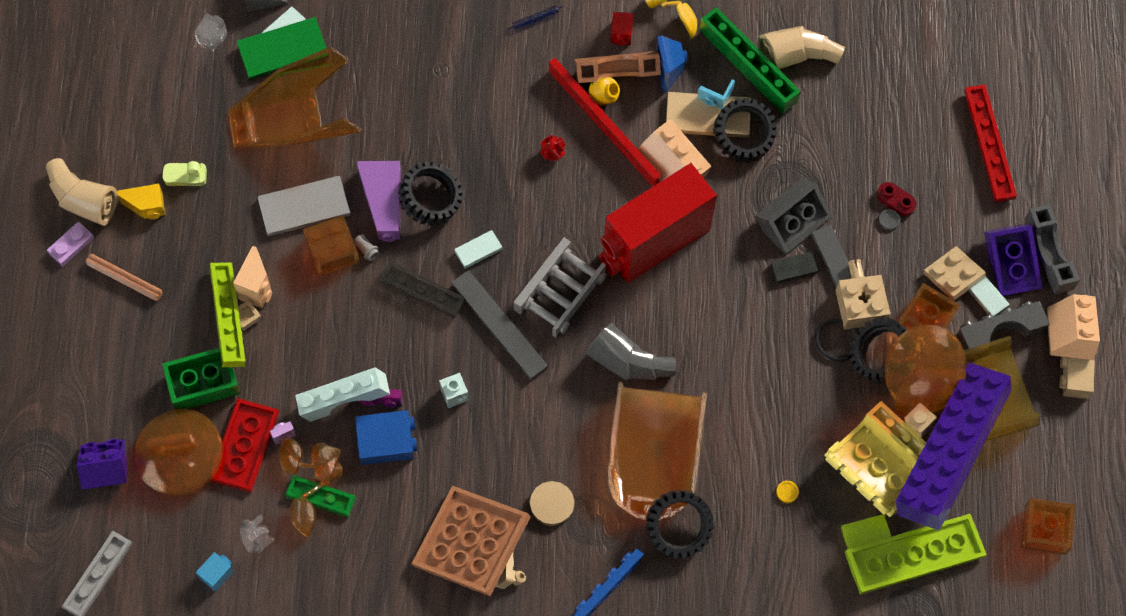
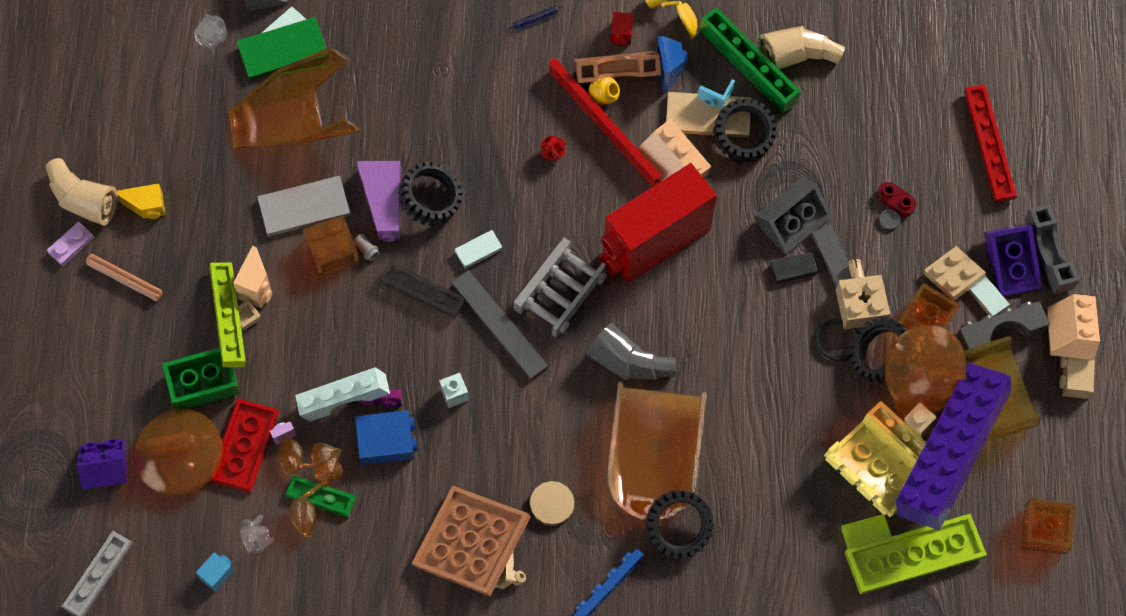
(185, 174): yellowish green piece -> none
(787, 491): yellow piece -> none

